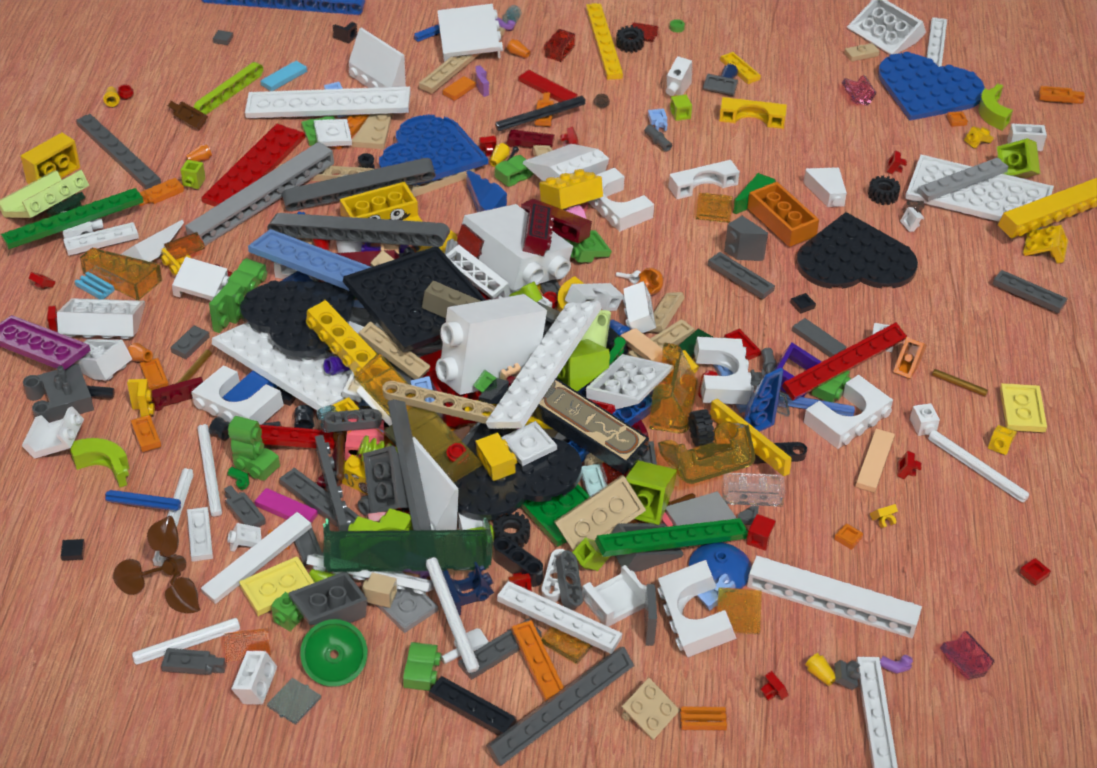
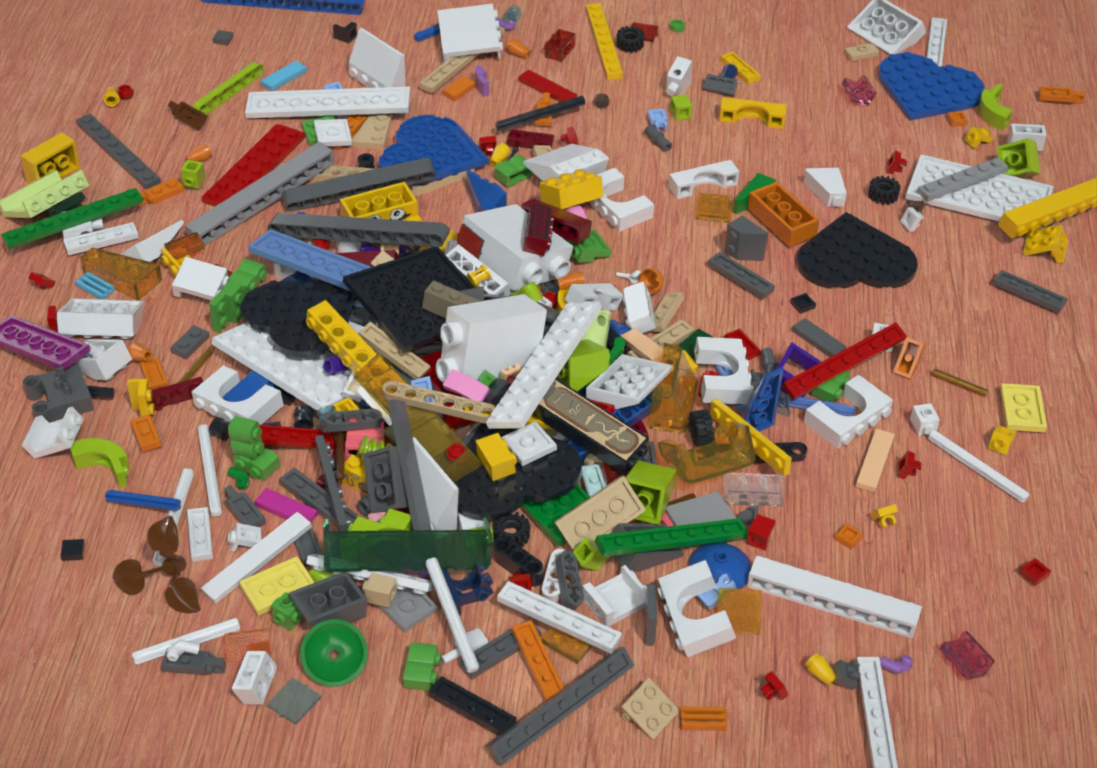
(180, 647): none -> white arm
(465, 386): none -> bright pink slope
(479, 275): none -> yellow bush
(479, 294): none -> dark grey piece
(573, 278): none -> orange cone

